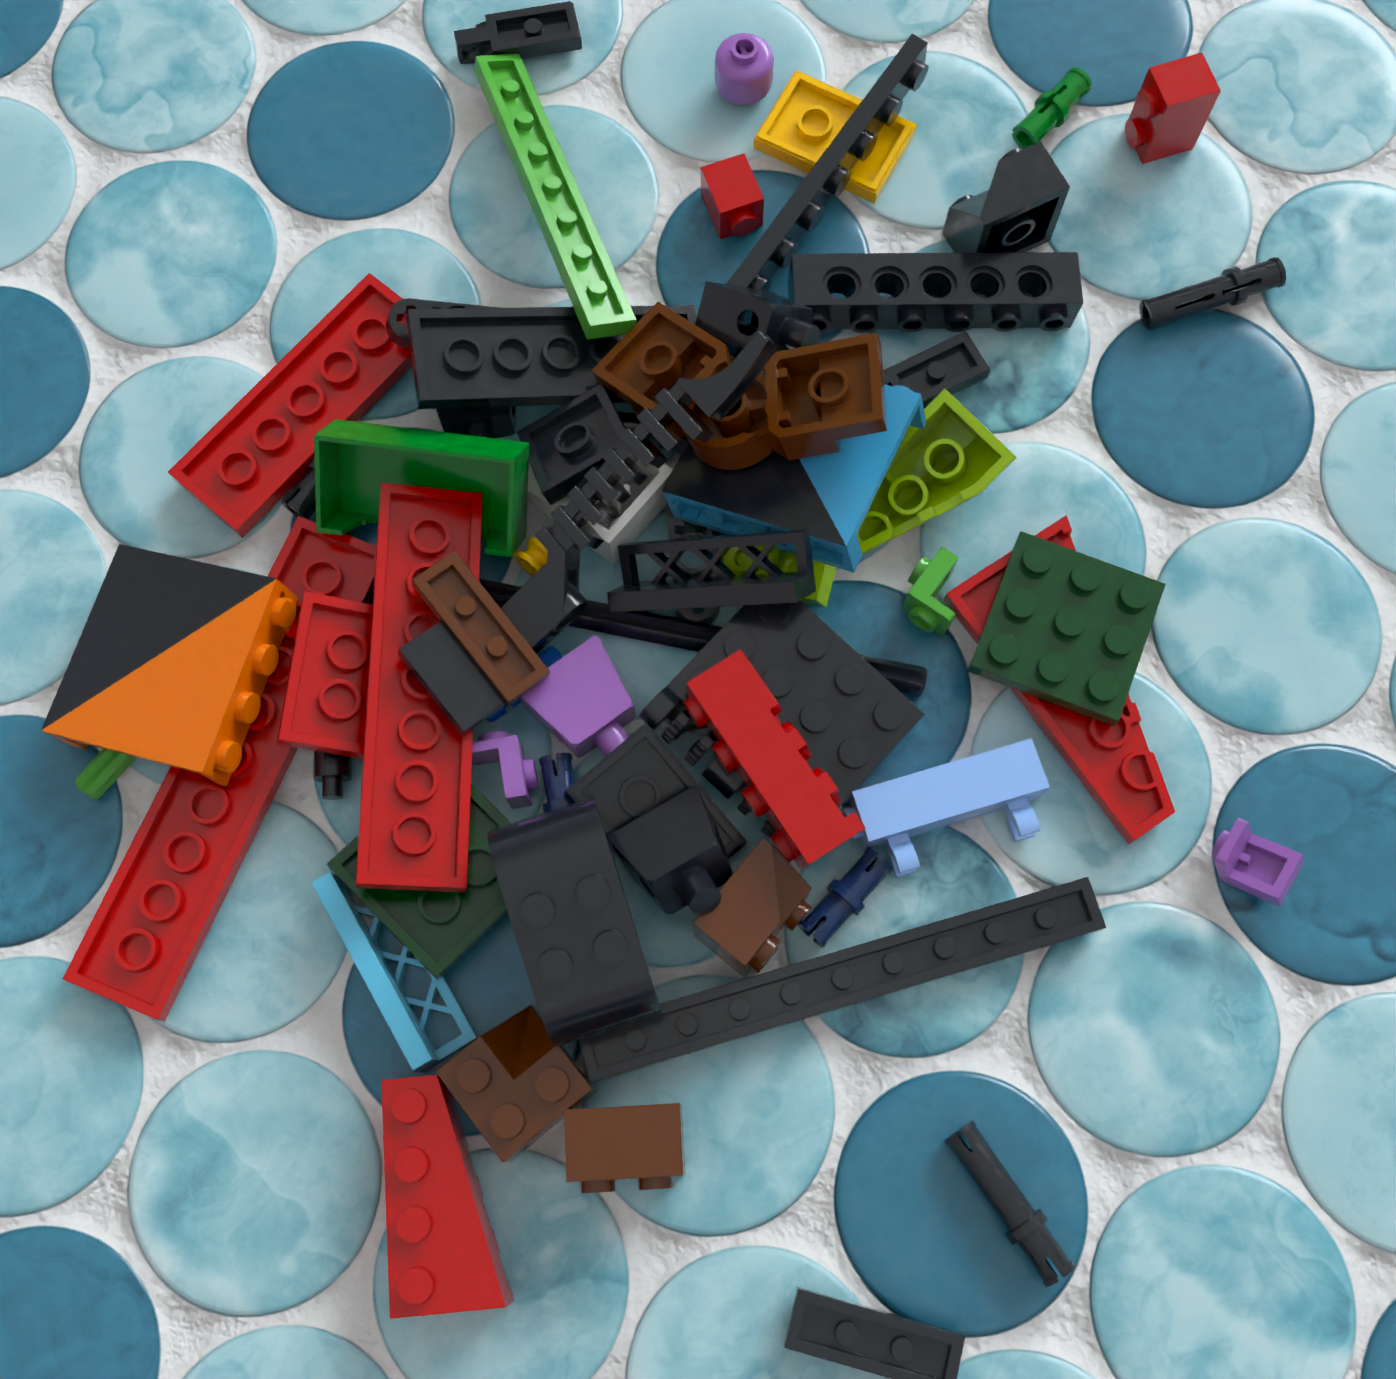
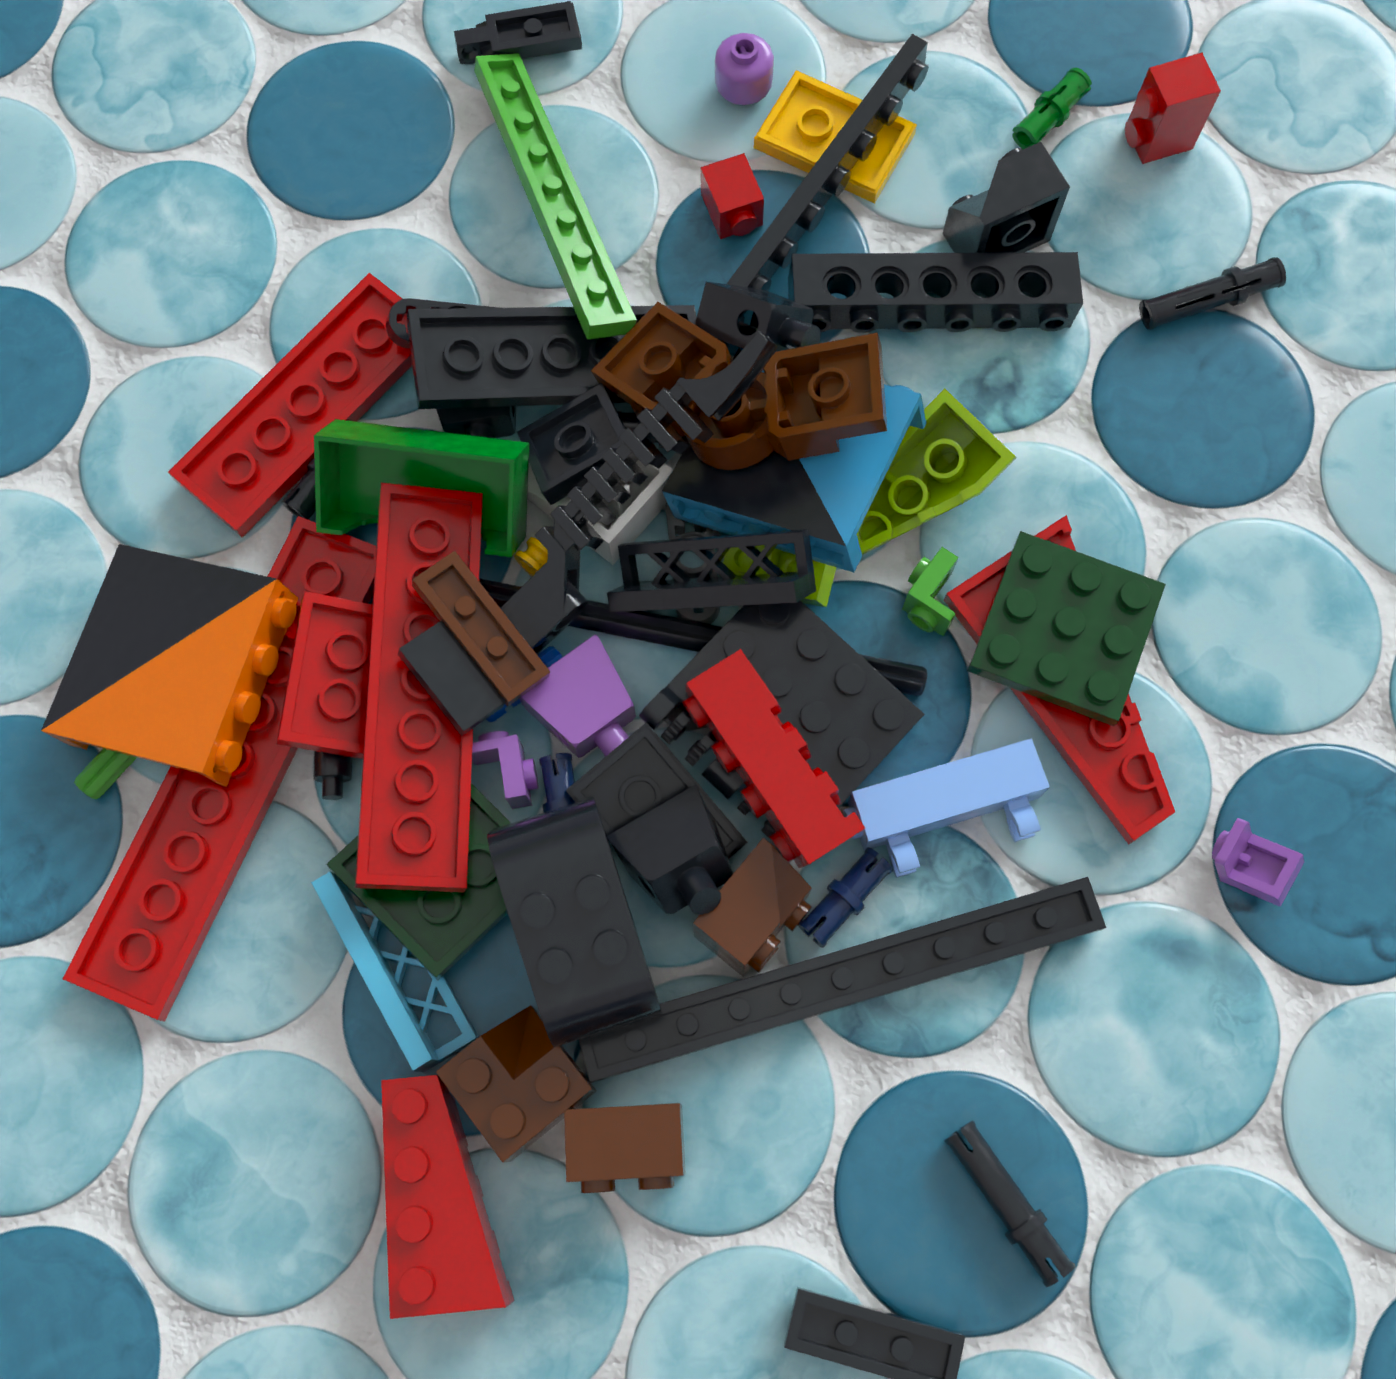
(947, 365): black hinge -> none

